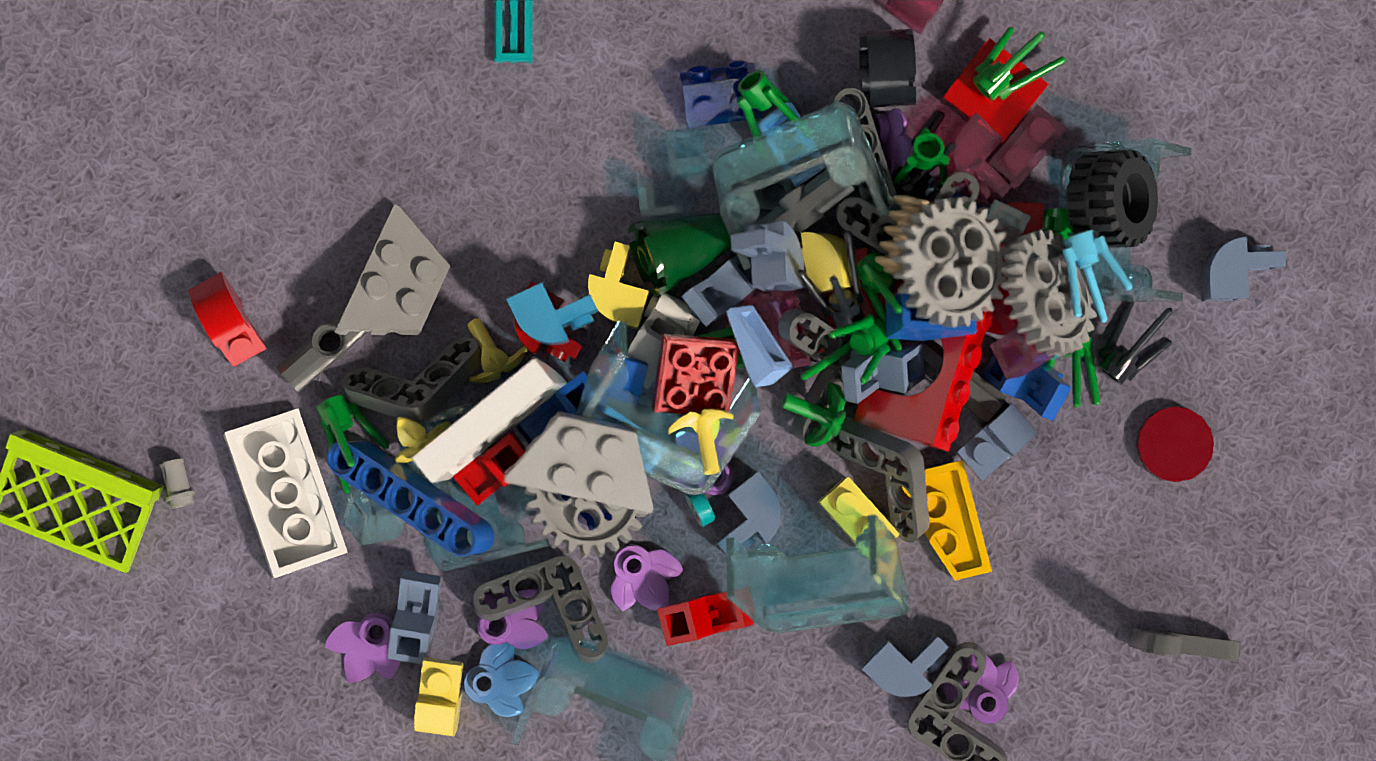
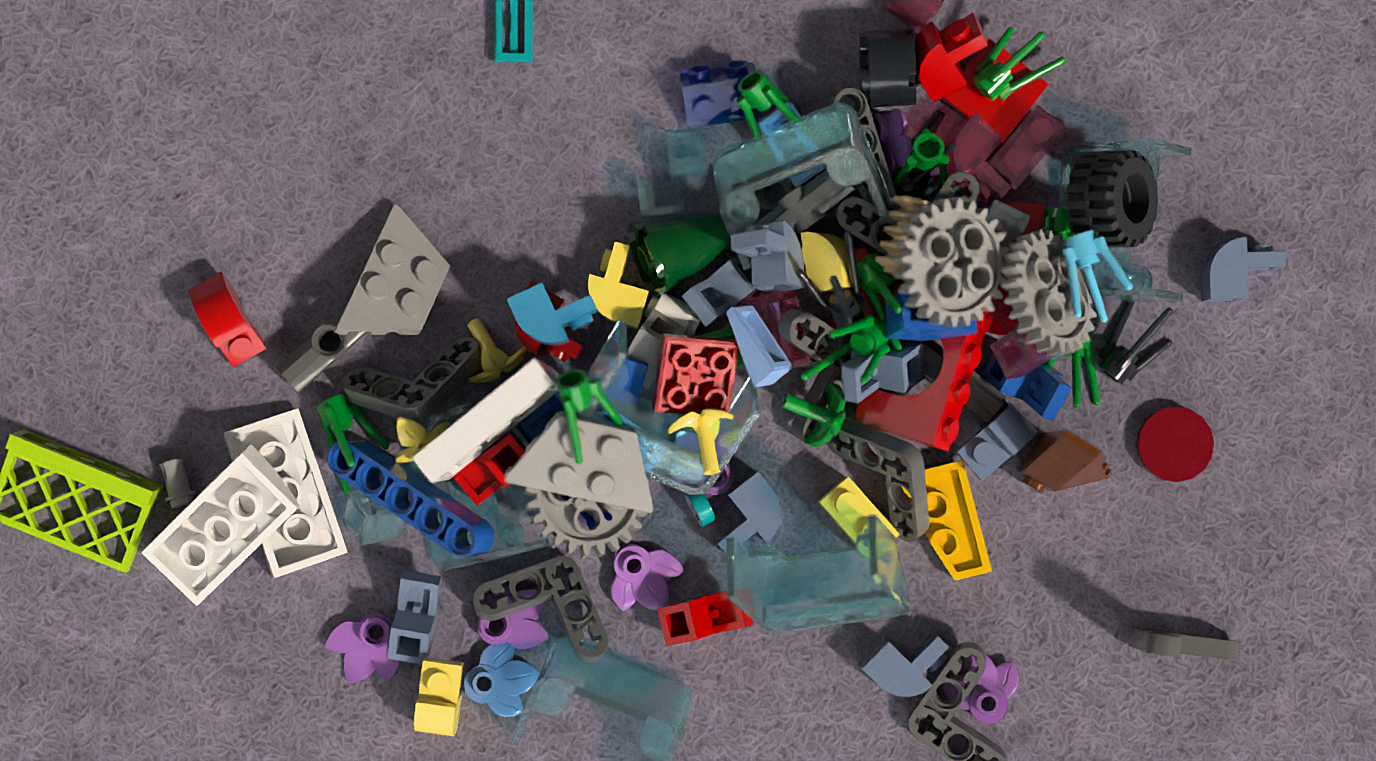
(222, 526): none -> white slope
(576, 396): none -> green plant
(940, 53): none -> red brick
(1062, 462): none -> reddish brown wedge

